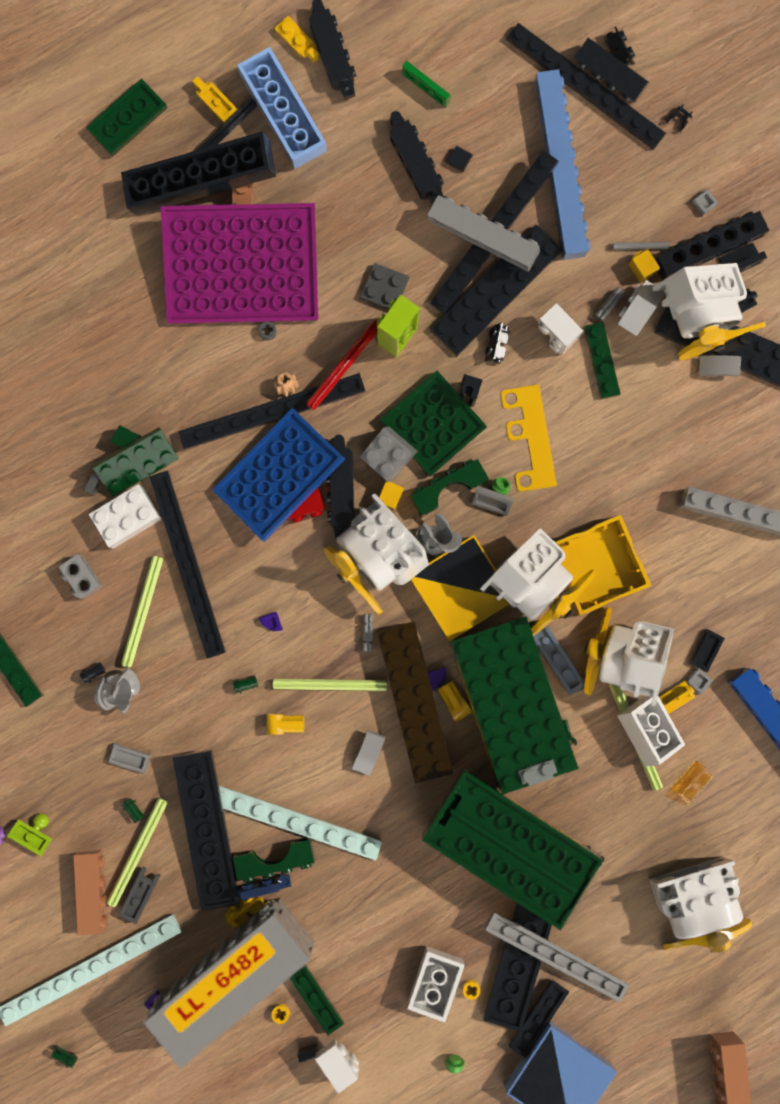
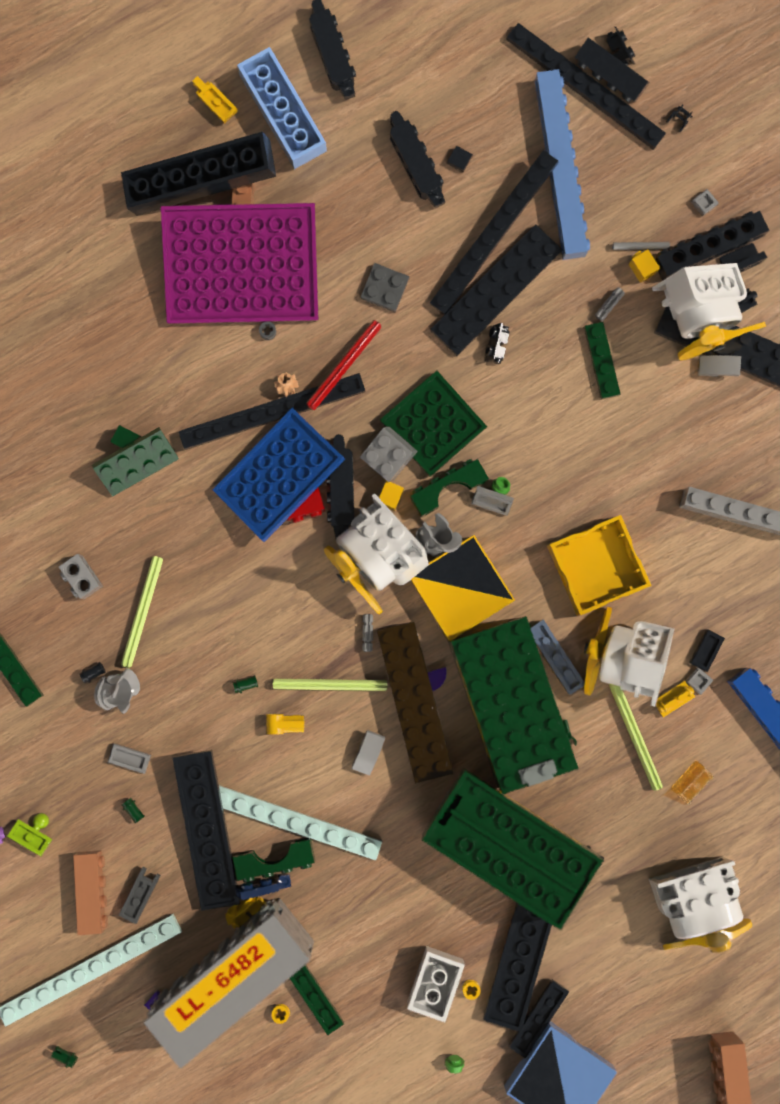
(93, 484): dark grey tile -> none
(125, 516): white brick -> none
(127, 117): dark green plate -> none
(137, 852): yellowish green axle -> none
(187, 564): black plate -> none
(232, 122): black axle -> none
(271, 622): dark purple tile -> none
(297, 39): yellow hinge -> none
(307, 1052): black tile -> none
(338, 1065): white brick -> none
(398, 325): lime brick -> none
(425, 84): green tile -> none
(456, 704): yellow piece -> none
(470, 386): black hinge -> none
(484, 233): light grey brick -> none
(535, 430): yellow piece -> none
(535, 579): white brick -> none
(556, 956): light grey plate -> none
(560, 328): white brick -> none
(642, 306): white brick -> none
(651, 731): white brick -> none

